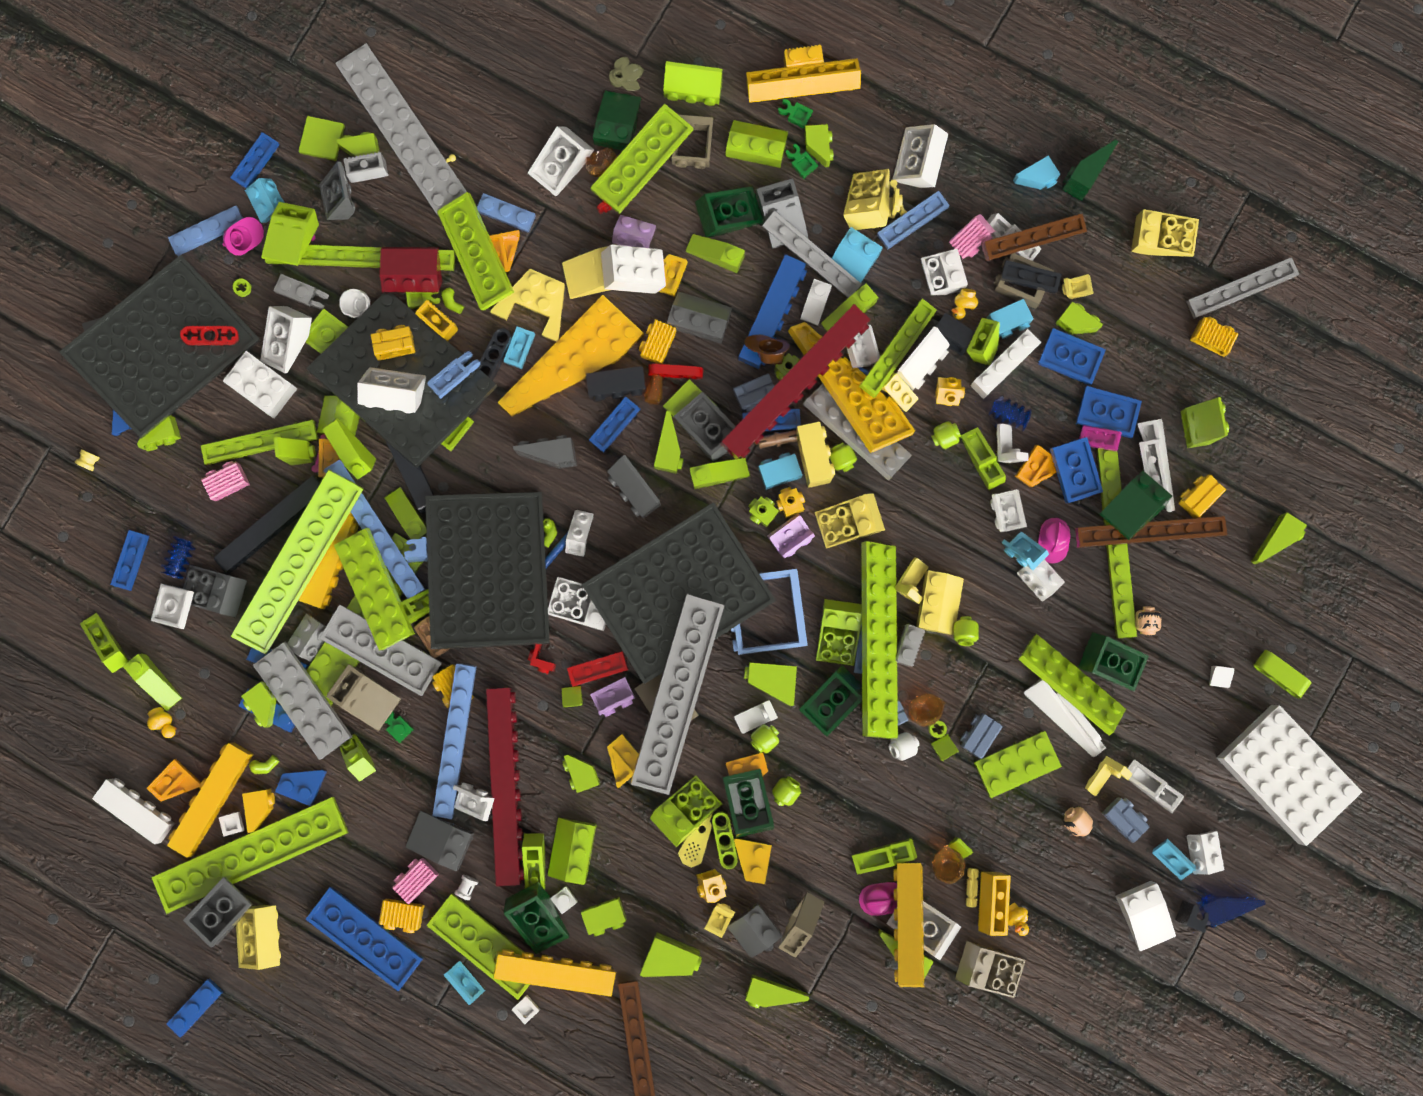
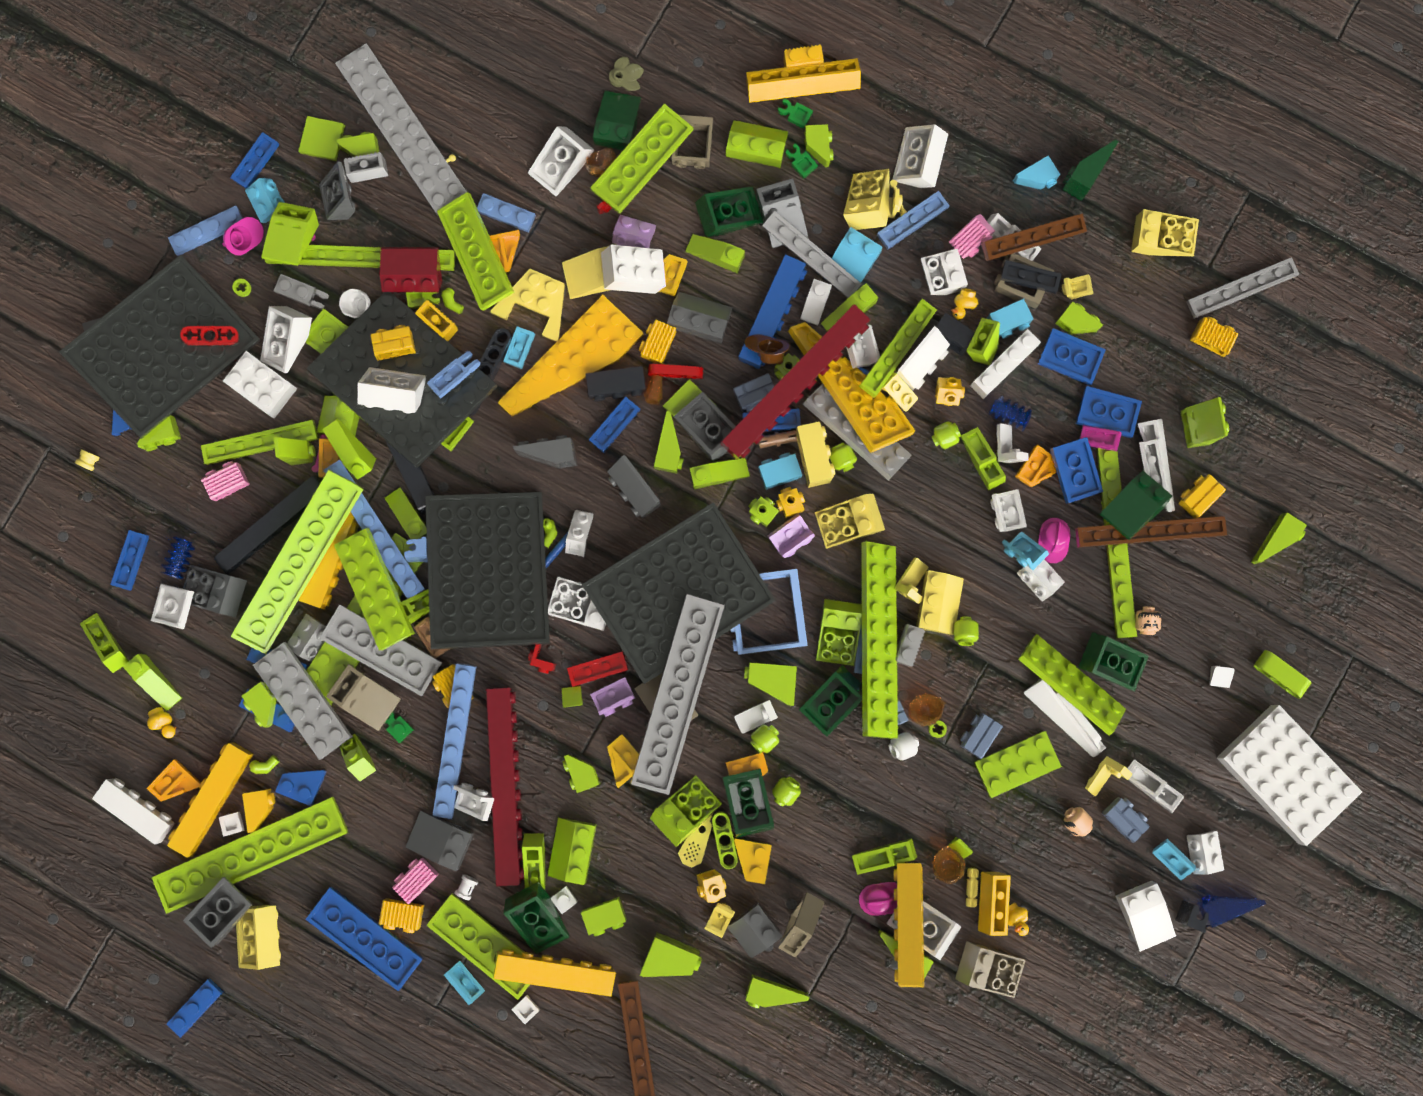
(692, 83): lime slope -> none
(944, 747): lime slope -> none

